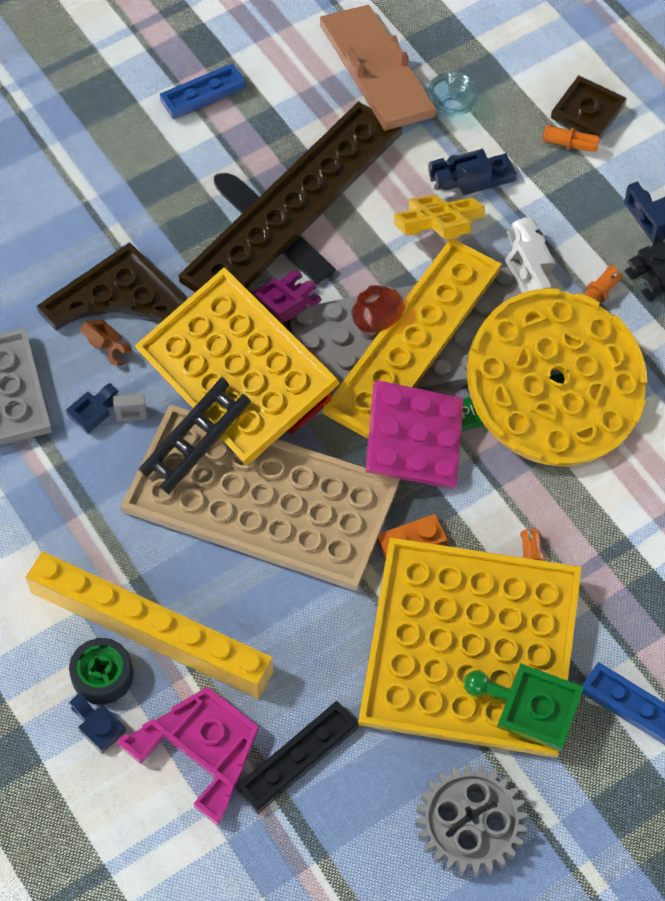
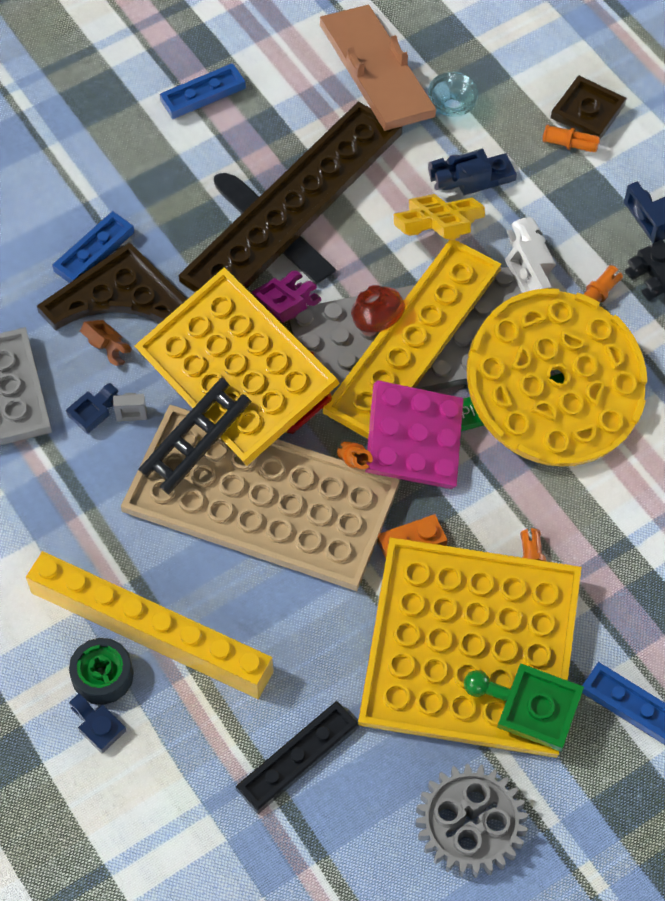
(93, 247): none -> blue plate
(207, 733): dark pink wing -> none
(361, 456): none -> orange pin

